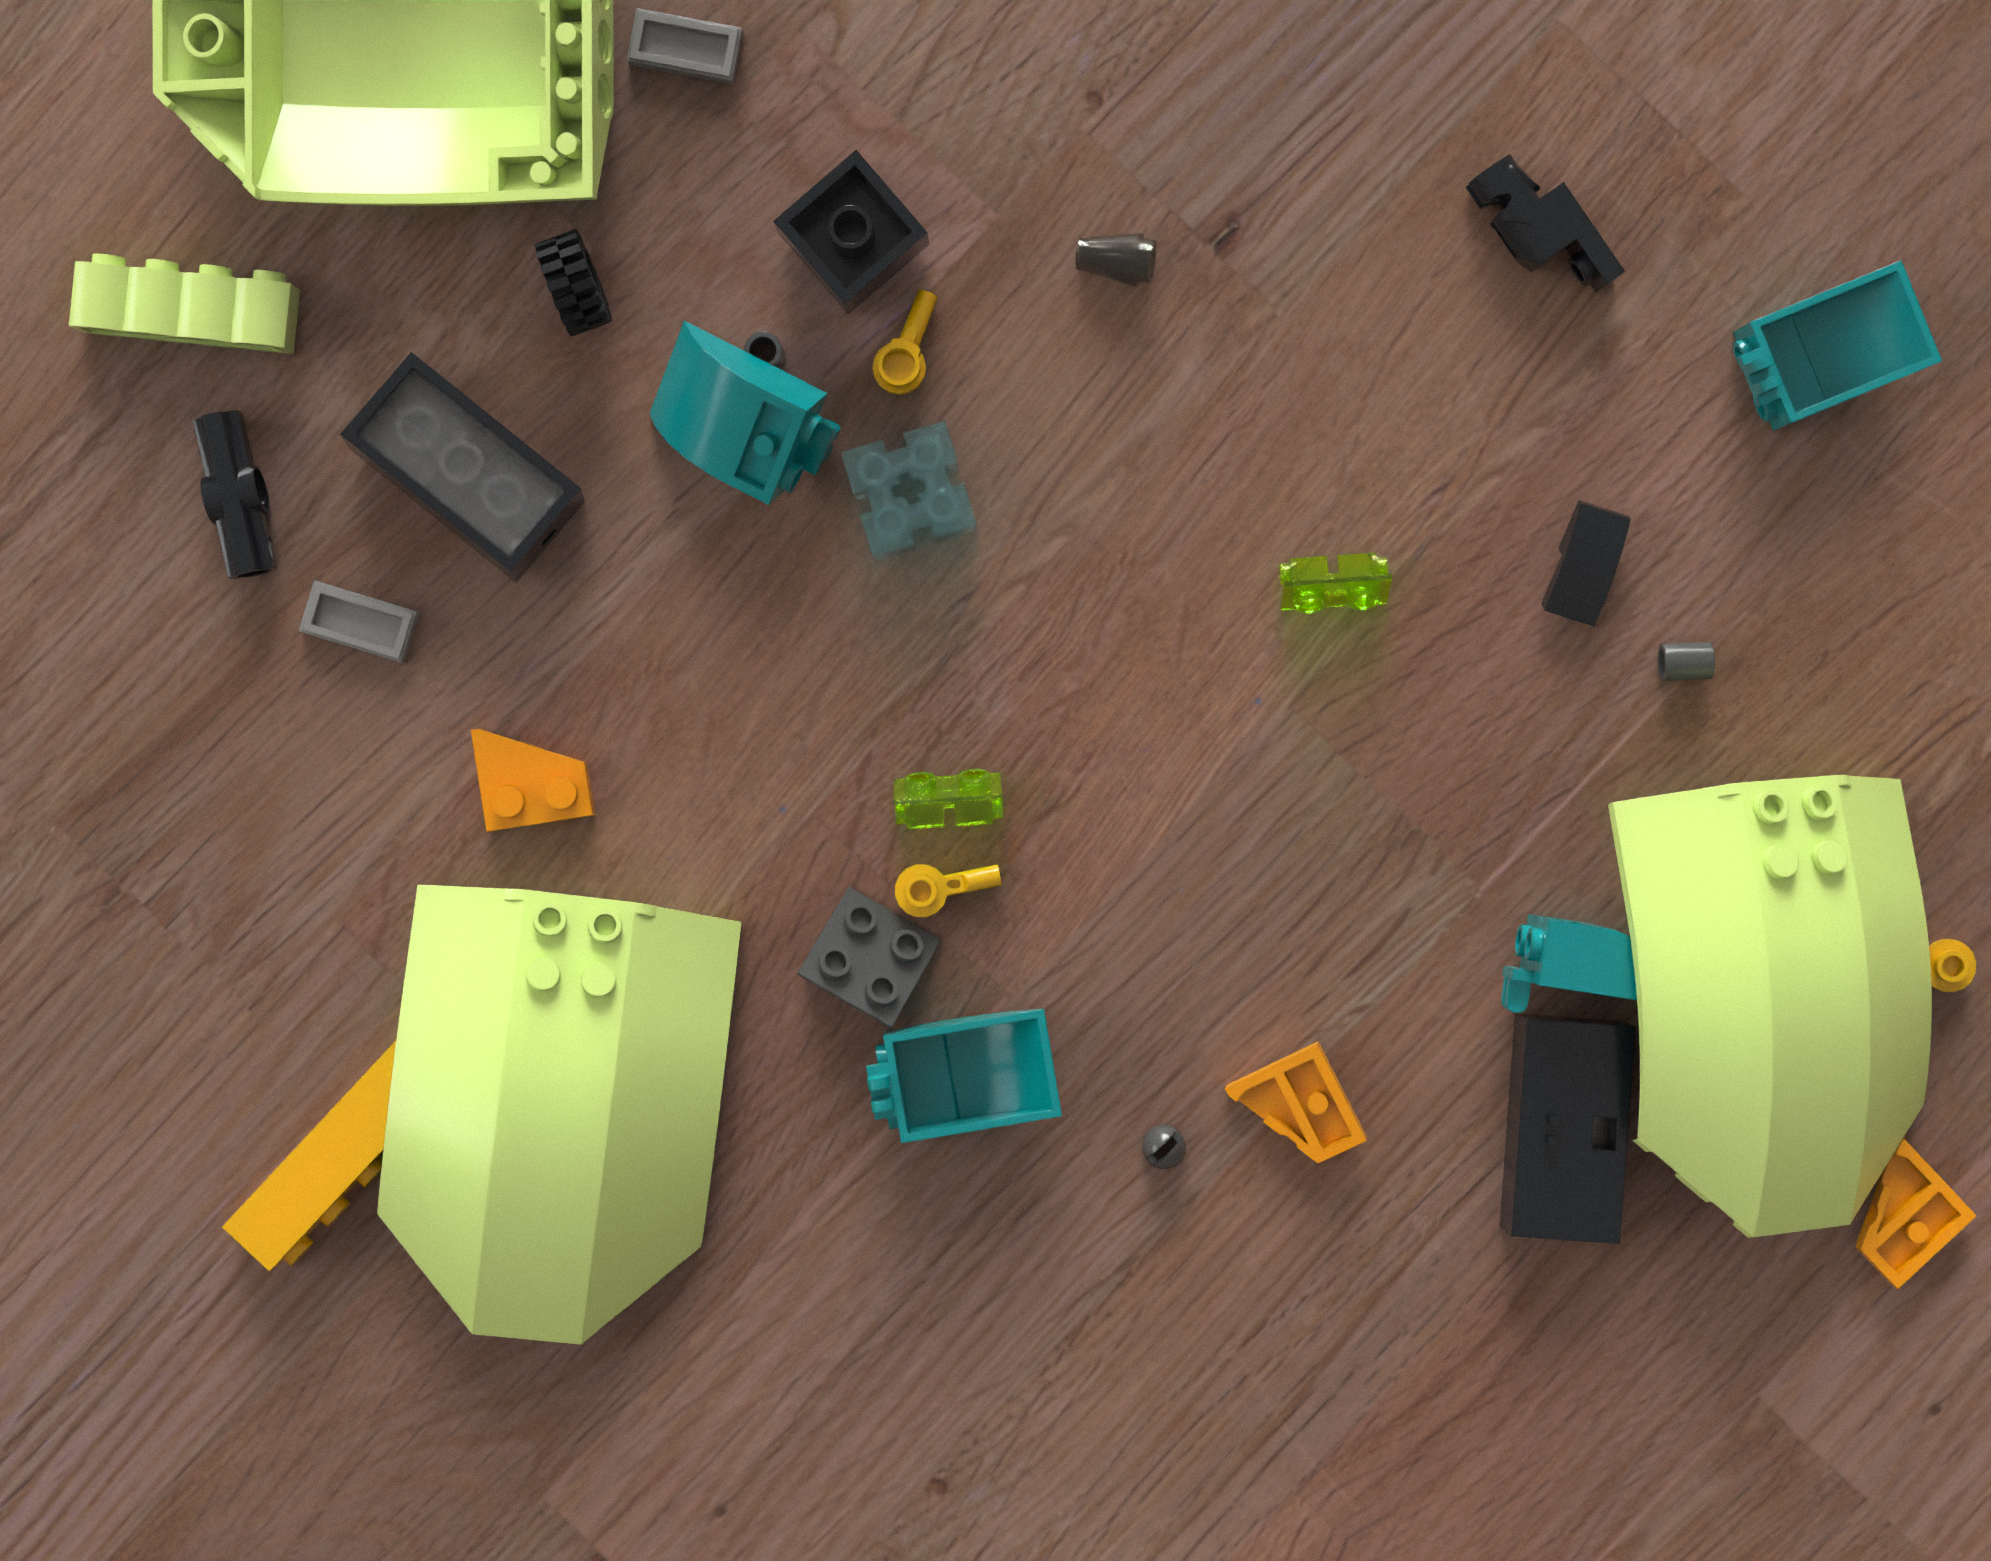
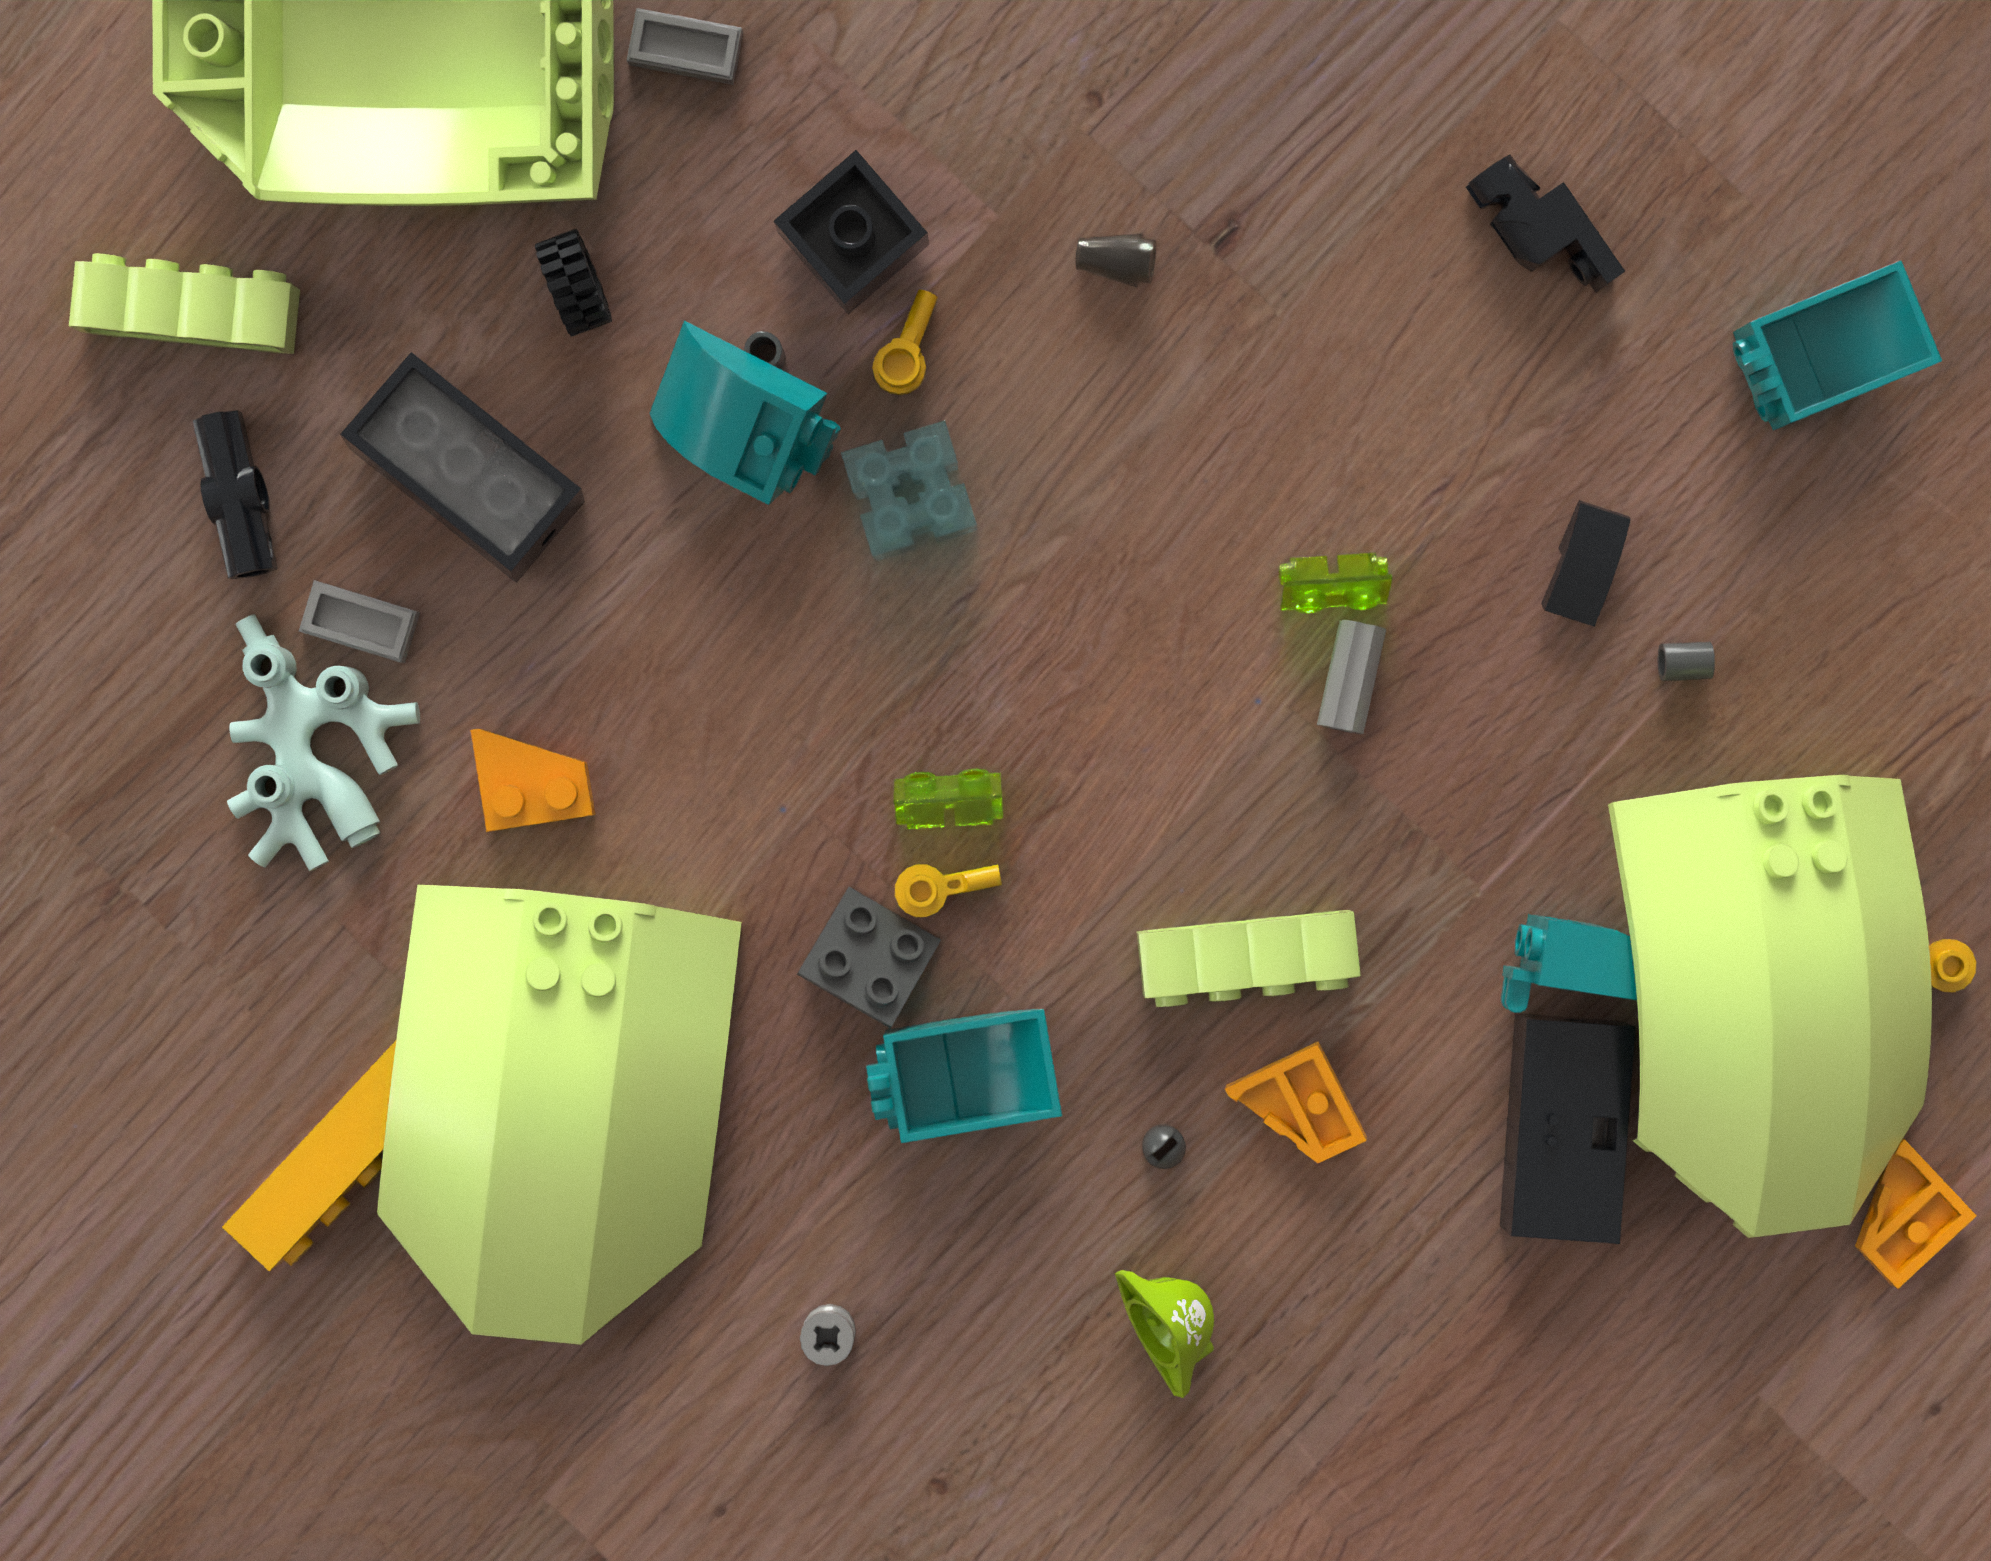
(288, 727): none -> light aqua plant
(834, 1326): none -> light grey wheel
(1171, 1322): none -> lime hat
(1247, 955): none -> yellowish green brick
(1351, 676): none -> light grey axle

